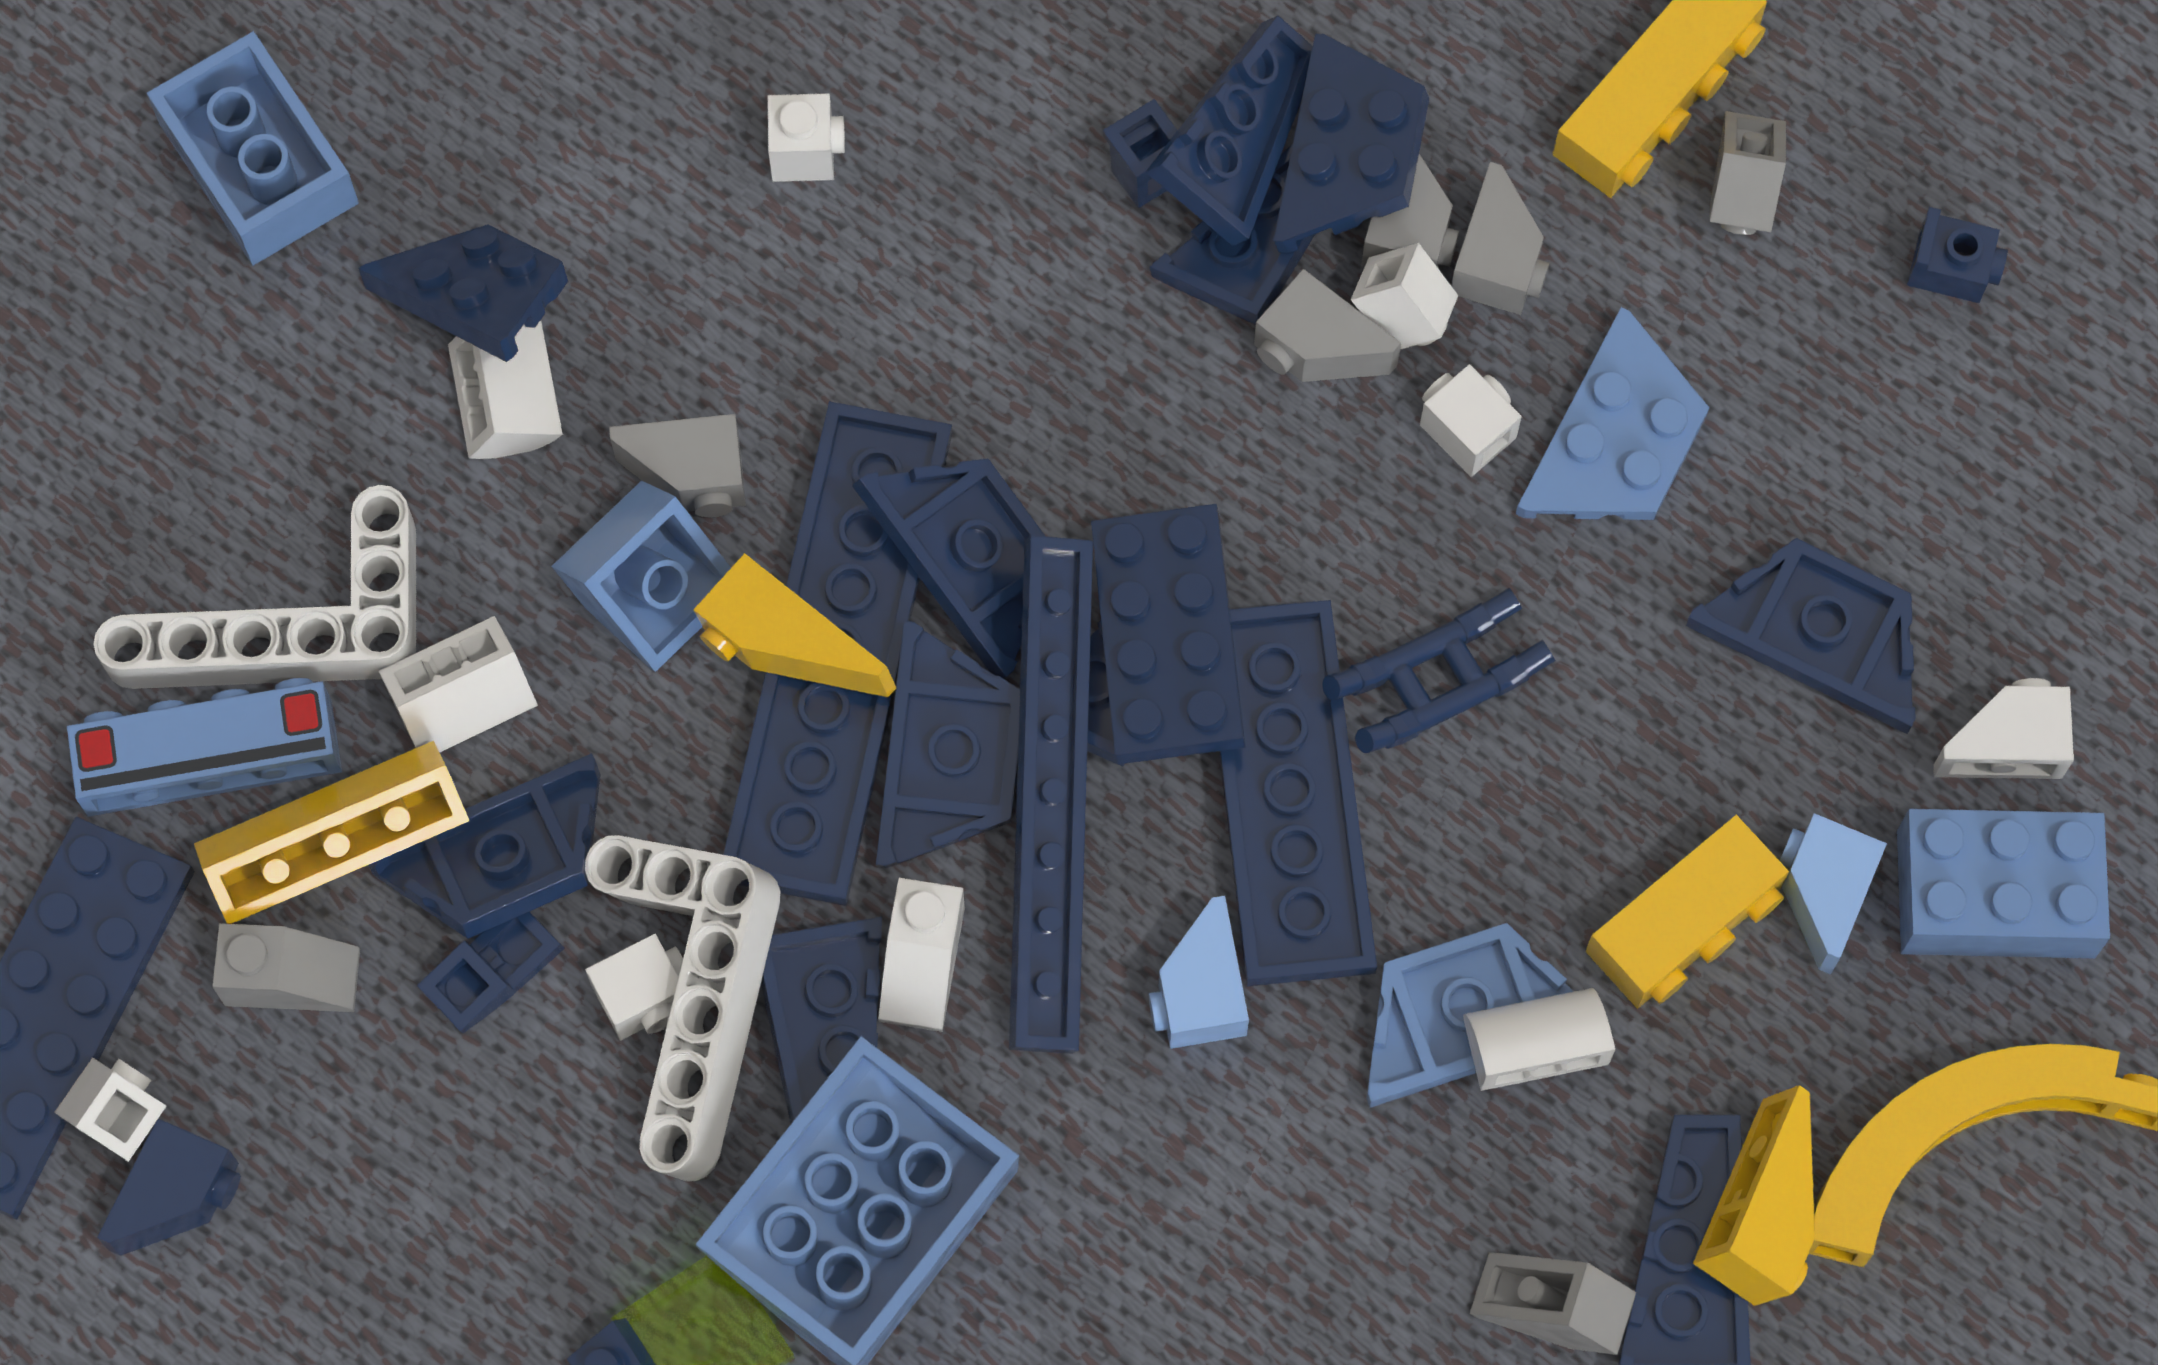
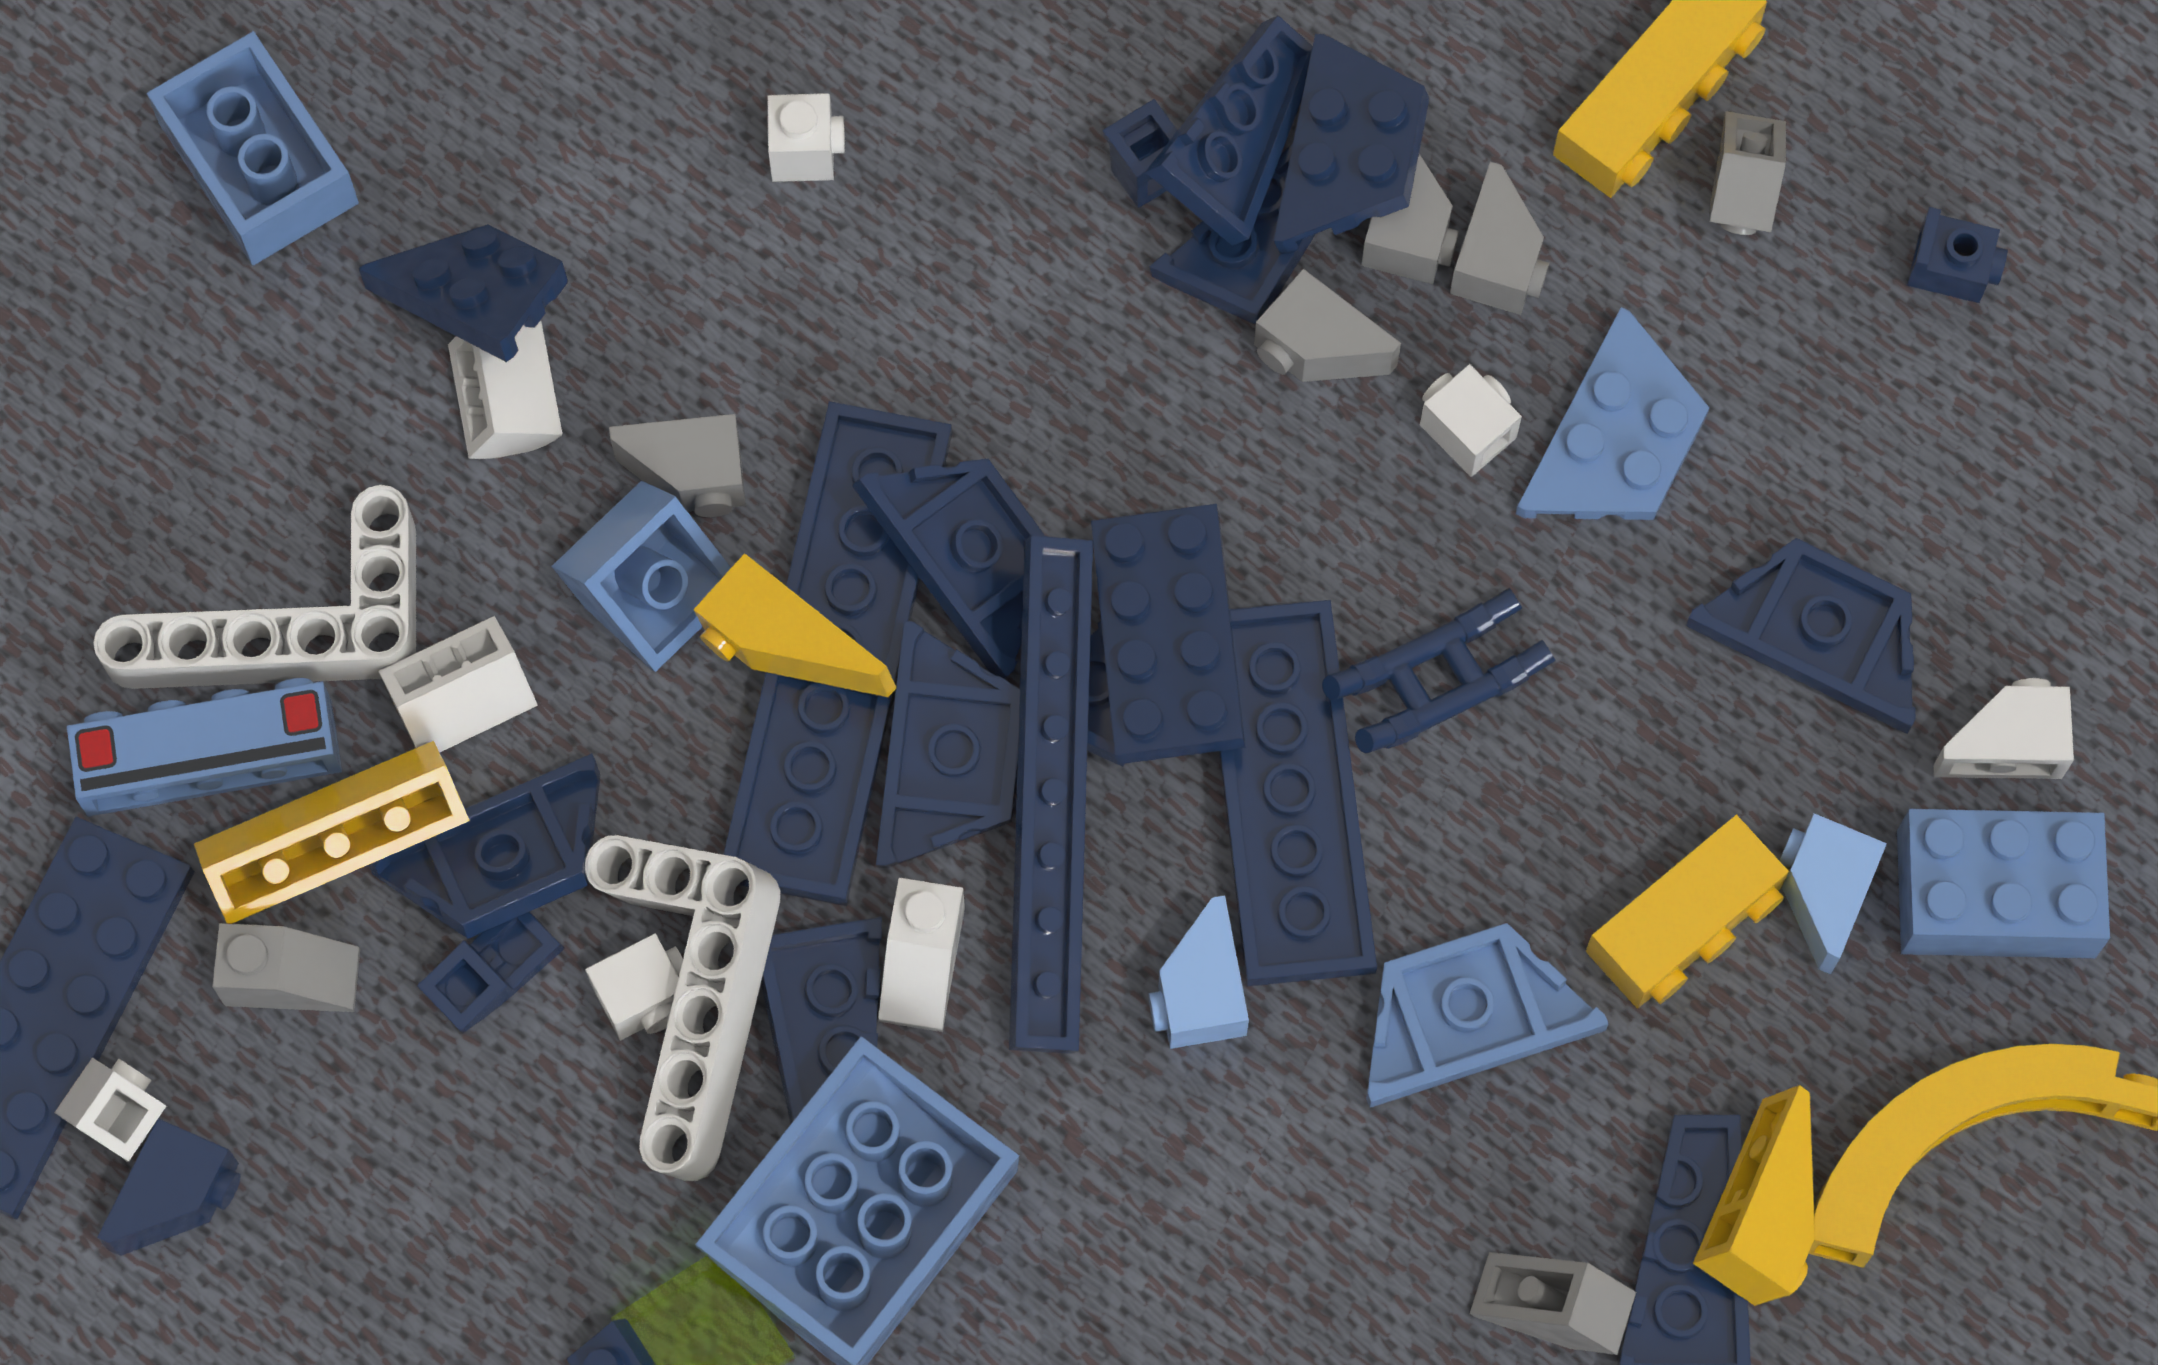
(1405, 295): white brick -> none
(1539, 1038): white brick -> none

